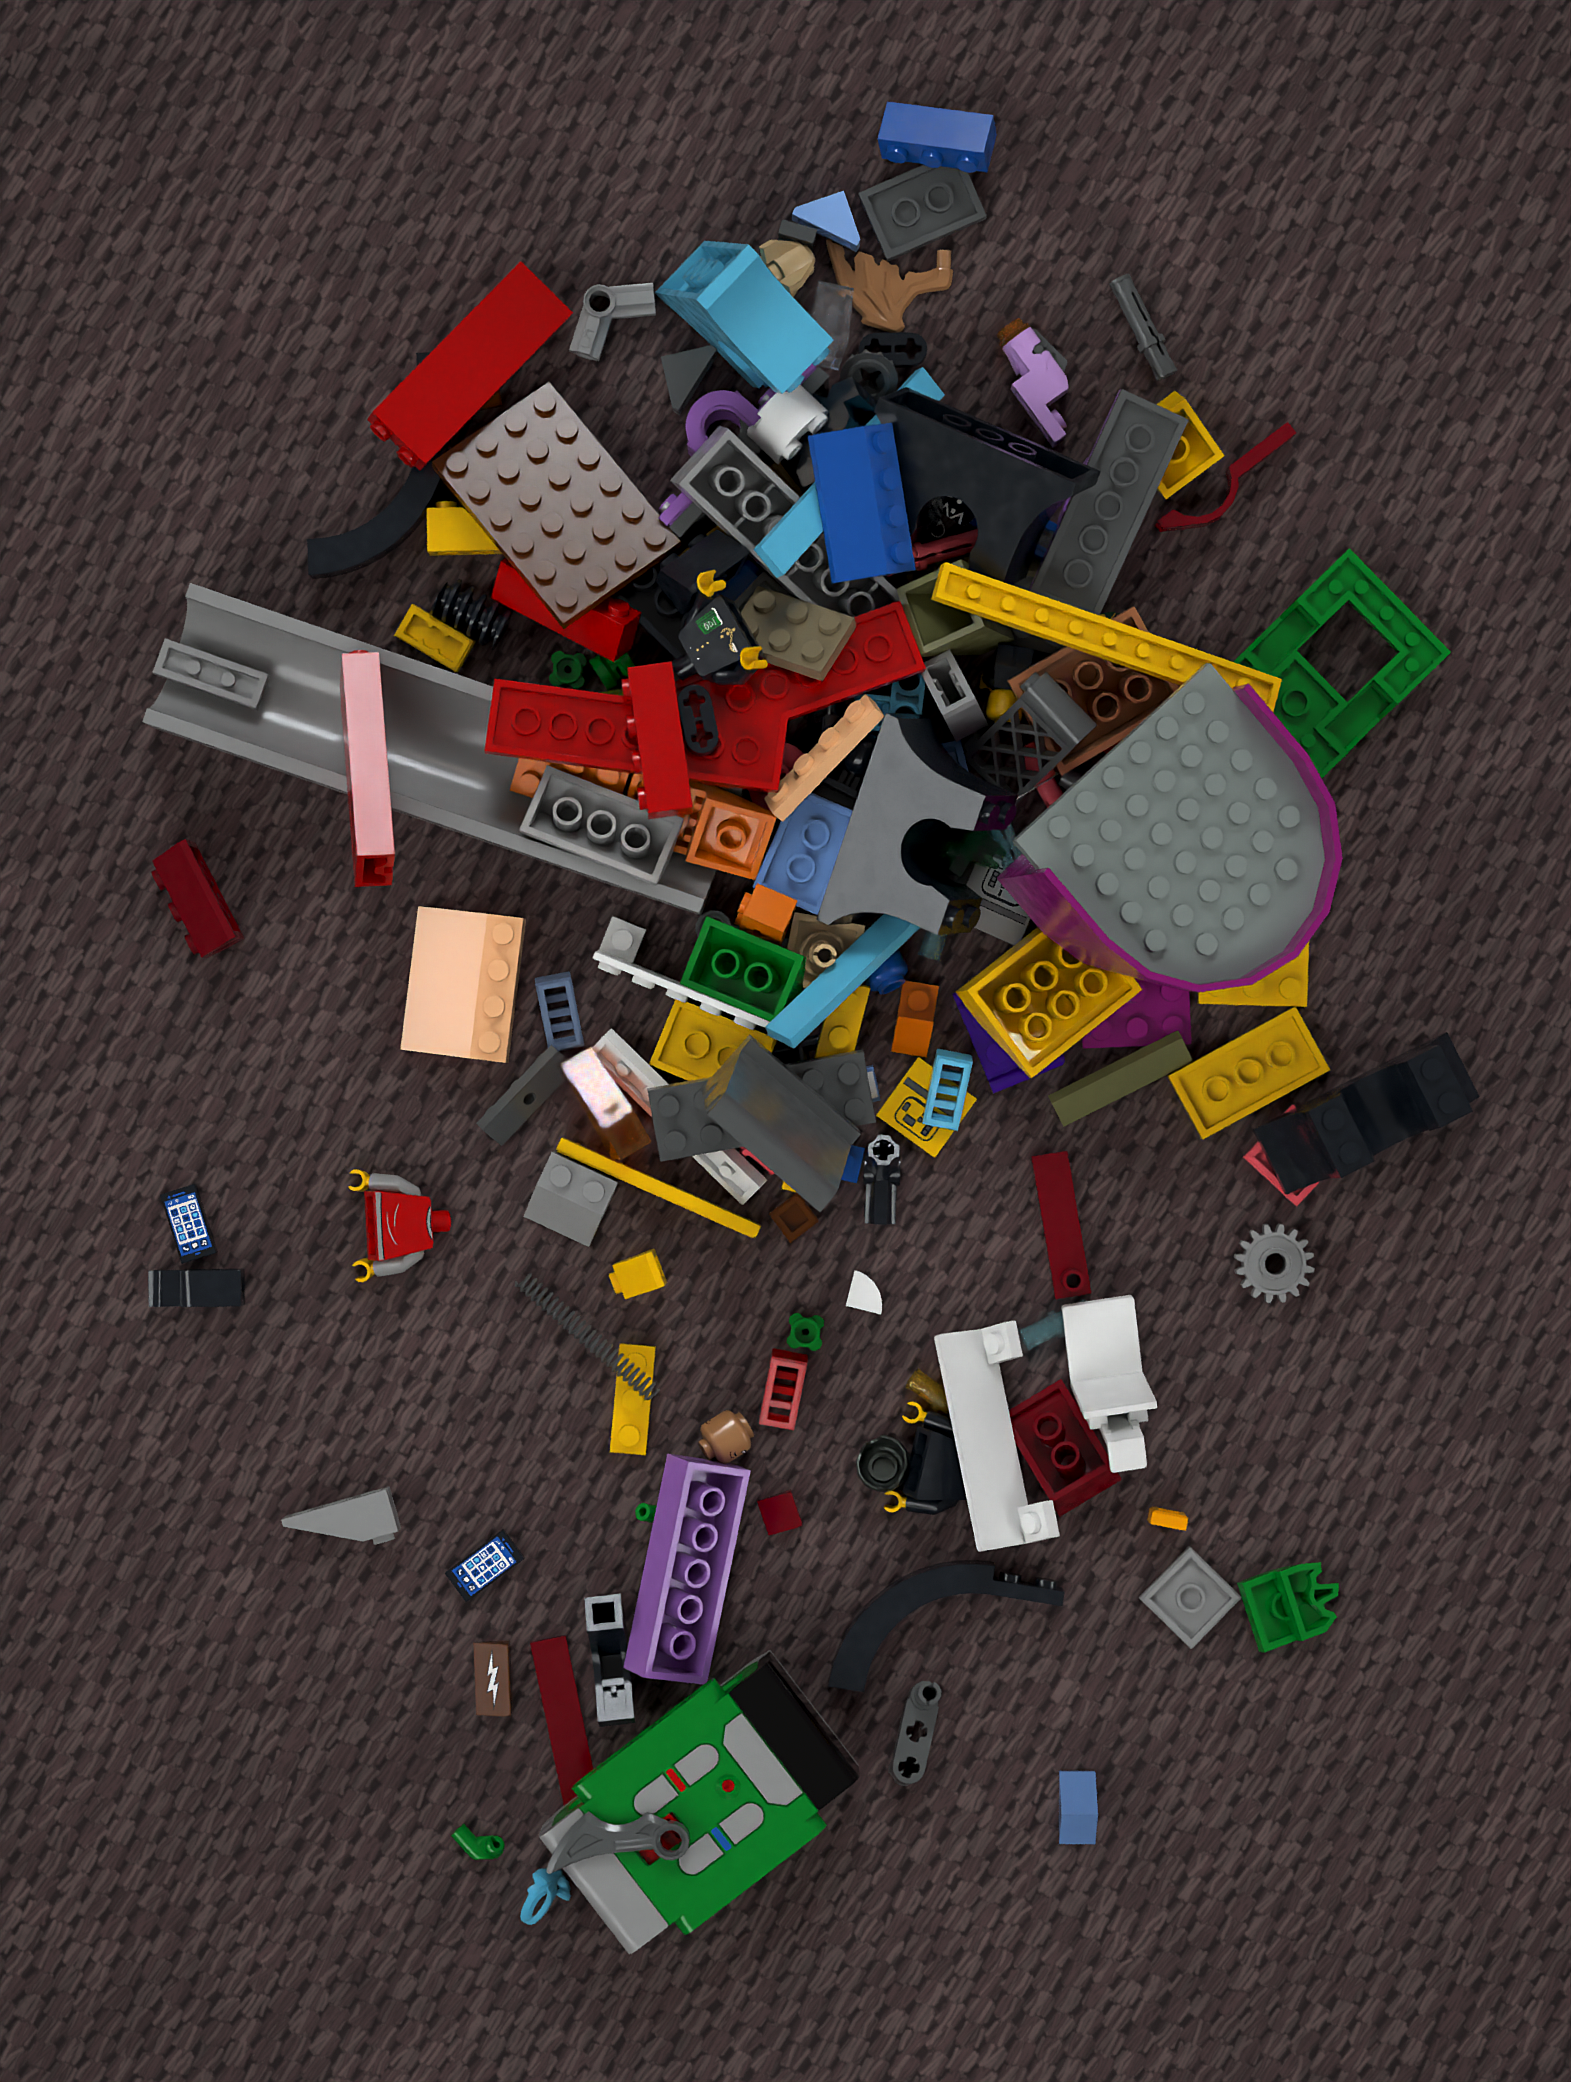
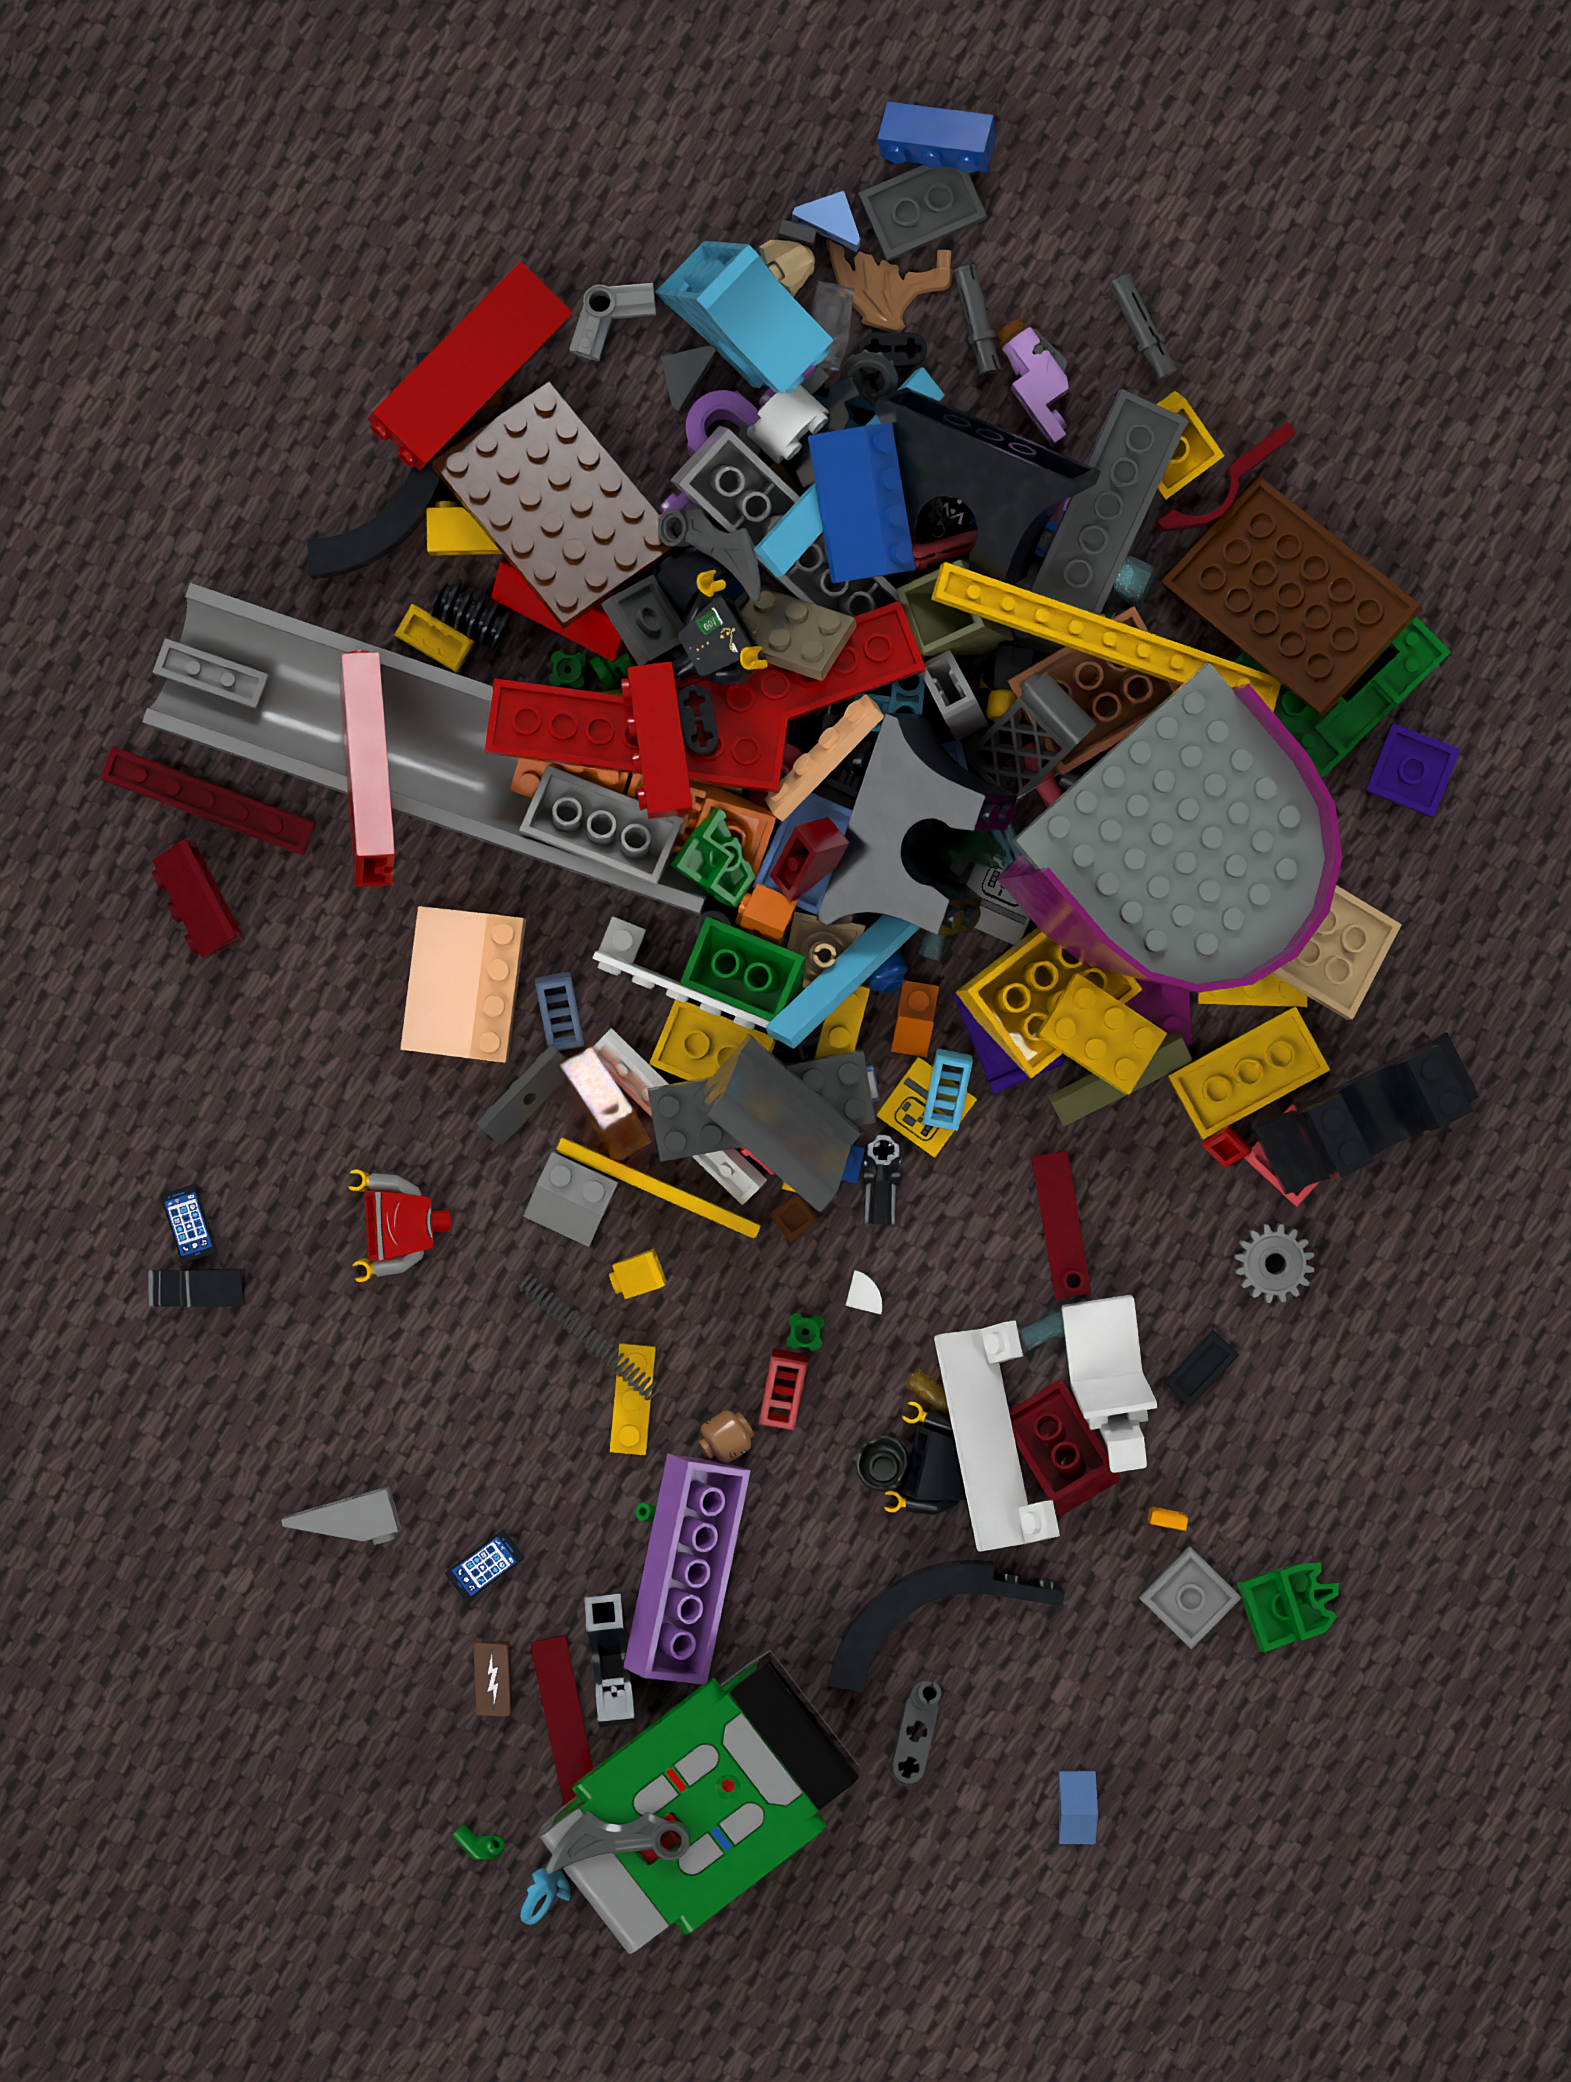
(207, 800): none -> dark red tile
(644, 620): none -> dark grey plate
(715, 861): none -> green slope
(729, 549): none -> dark grey piece
(780, 1512): dark red slope -> none
(808, 857): none -> dark red slope
(979, 328): none -> dark grey pin
(1101, 1034): none -> yellow plate
(1134, 581): none -> clear light blue slope
(1201, 1368): none -> black tile
(1226, 1147): none -> red slope
(1291, 596): none -> reddish brown plate
(1342, 955): none -> tan plate
(1412, 770): none -> dark purple plate

